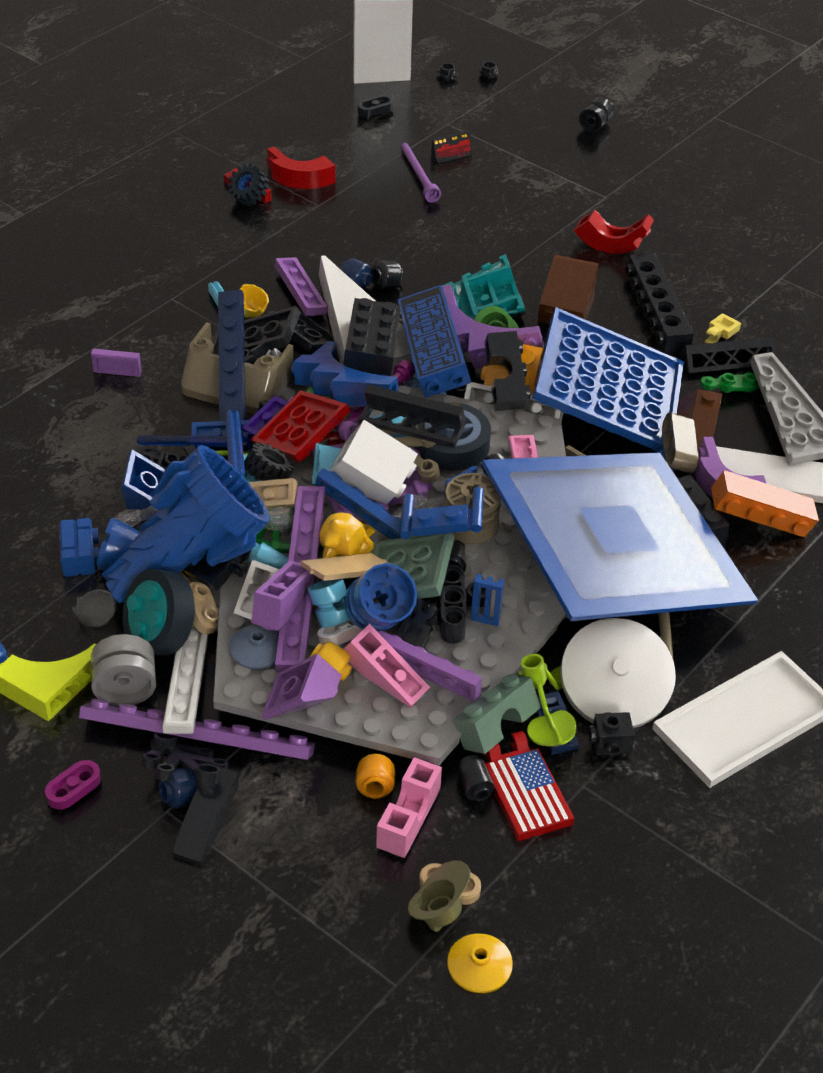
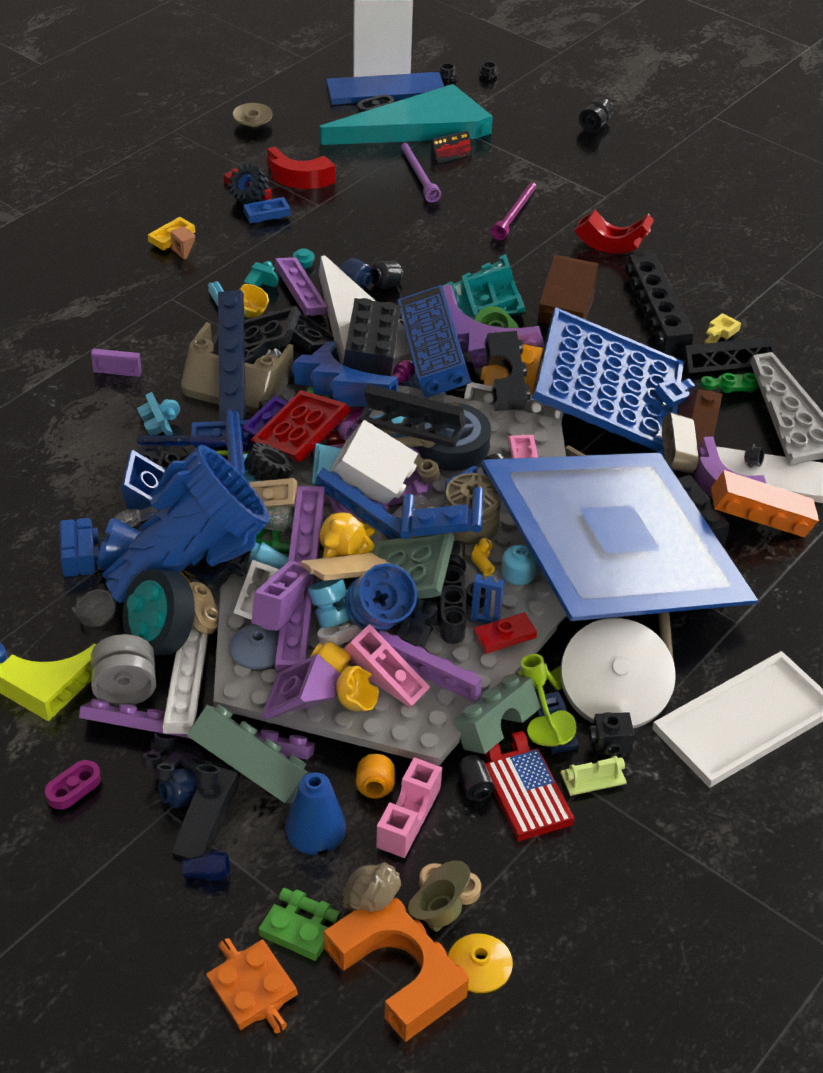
(156, 415): none -> medium azure hips
(161, 237): none -> yellow plate
(182, 241): none -> nougat slope
(208, 866): none -> clear blue cone
(248, 753): none -> sand green brick
(252, 114): none -> dark tan dish
(252, 985): none -> orange plate
(262, 274): none -> teal piece
(266, 210): none -> blue plate
(295, 931): none -> bright green plate
(304, 257): none -> teal plate
(315, 816): none -> blue cone
(355, 690): none -> yellow hair
(371, 888): none -> dark tan hair
(399, 86): none -> blue tile
(412, 119): none -> teal slope
(432, 992): none -> orange arch
(480, 556): none -> yellow arm
(501, 228): none -> magenta piece
(505, 633): none -> red plate
(518, 565): none -> medium azure head
(595, 776): none -> yellowish green hinge
(674, 393): none -> blue plate
(754, 455): none -> black plate

